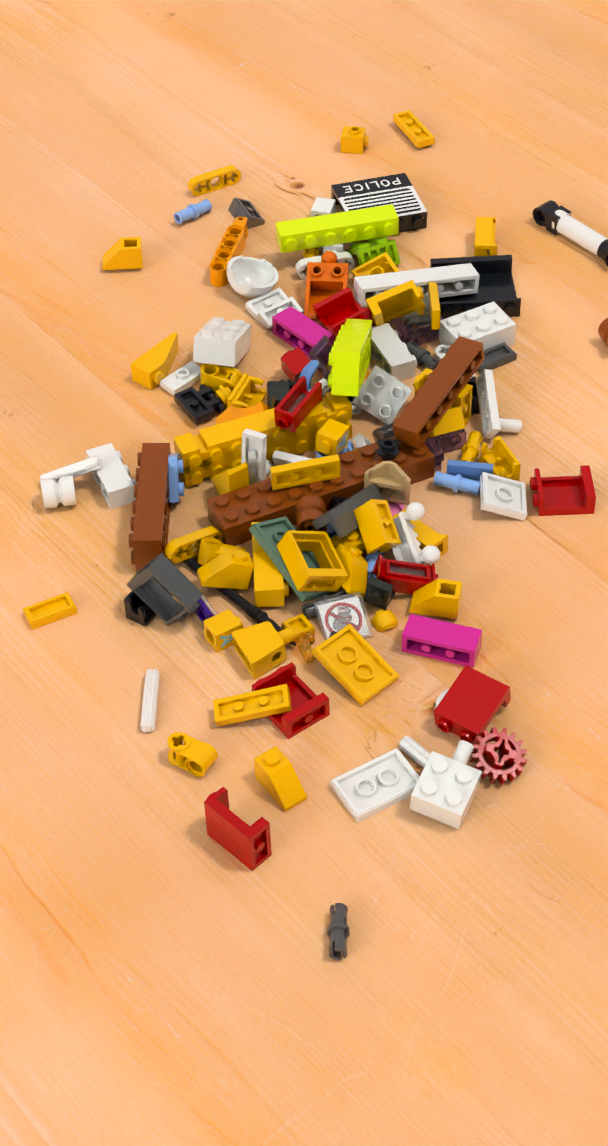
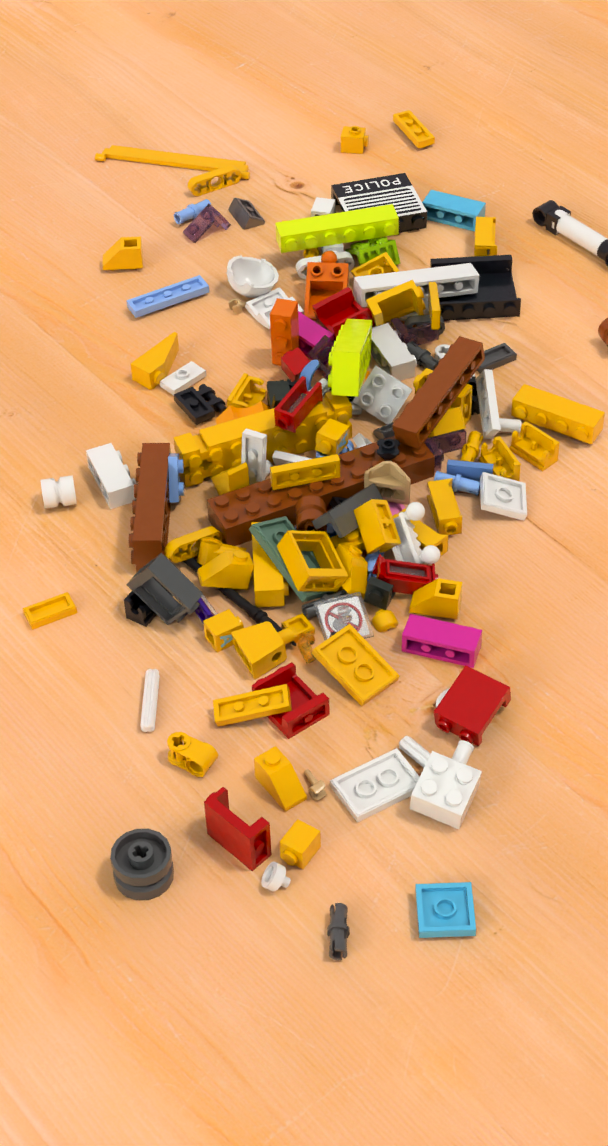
(75, 469): white axle -> none
(142, 864): none -> dark grey wheel
(167, 296): none -> light blue plate
(171, 159): none -> yellow piece
(204, 221): none -> bracket
(217, 375): yellow piece -> none
(222, 342): white brick -> none
(223, 393): yellow plate -> none
(230, 246): light orange piece -> none
(236, 305): none -> tan hand
(275, 877): none -> white tile
(284, 328): none -> orange brick
(300, 844): none -> yellow brick
(317, 789): none -> tan hand
(444, 507): none -> yellow window
(445, 910): none -> medium azure plate
(453, 209): none -> medium azure brick
(483, 324): white brick -> none
(509, 755): gear -> none
(535, 446): none -> yellow hinge
(557, 413): none -> yellow brick
(563, 494): red panel -> none

